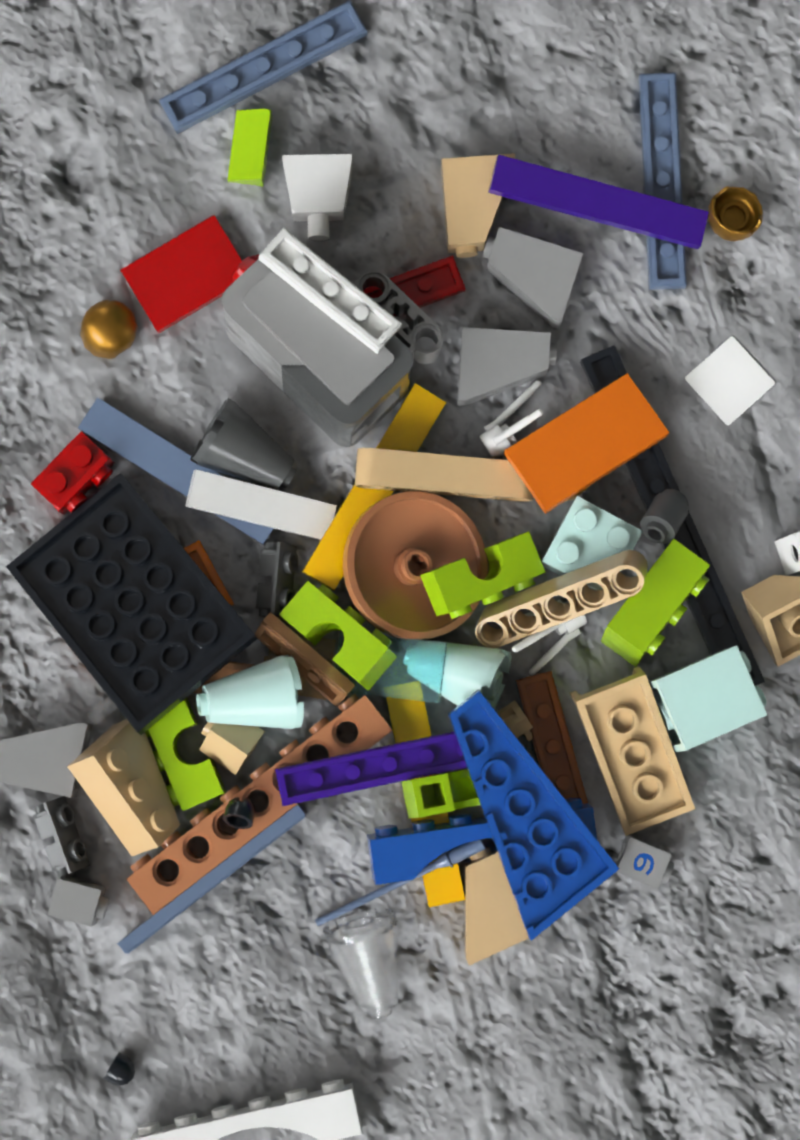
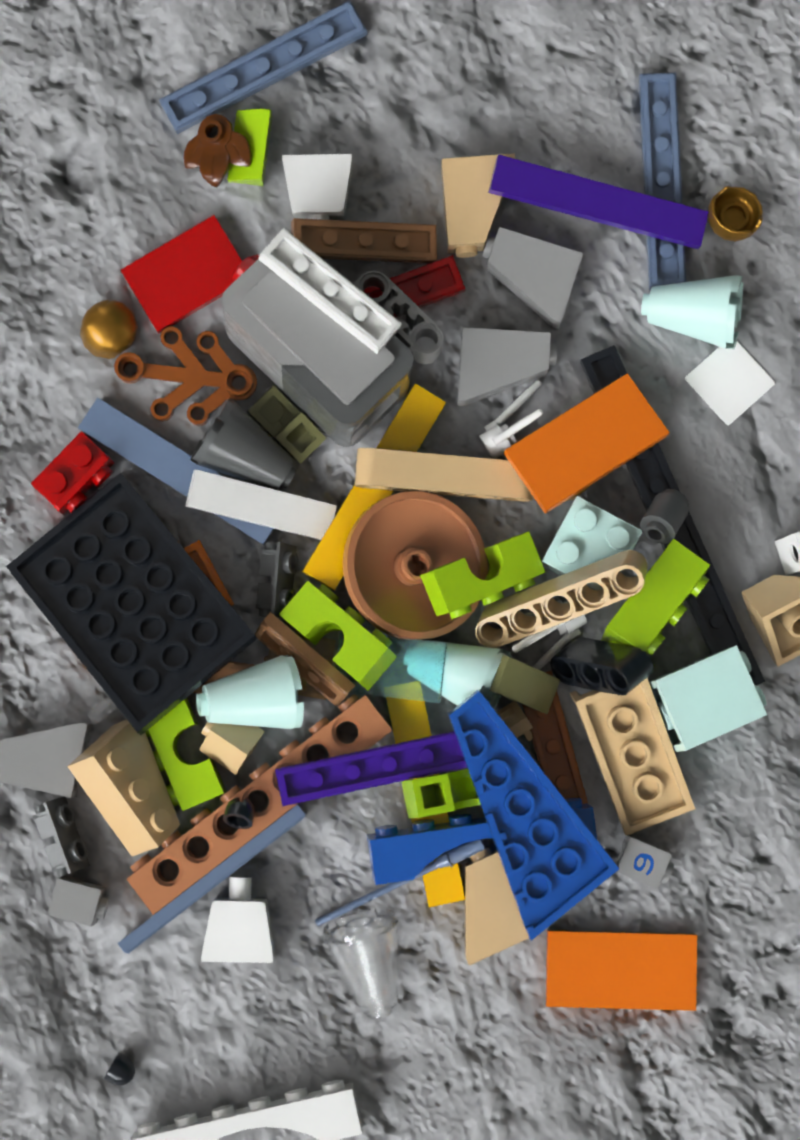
(192, 376): none -> dark orange plant
(216, 153): none -> reddish brown plate
(239, 927): none -> white torso
(286, 424): none -> olive slope
(368, 240): none -> medium nougat tile
(525, 684): none -> olive slope
(602, 666): none -> black beam
(621, 970): none -> orange tile
(698, 308): none -> light aqua cone

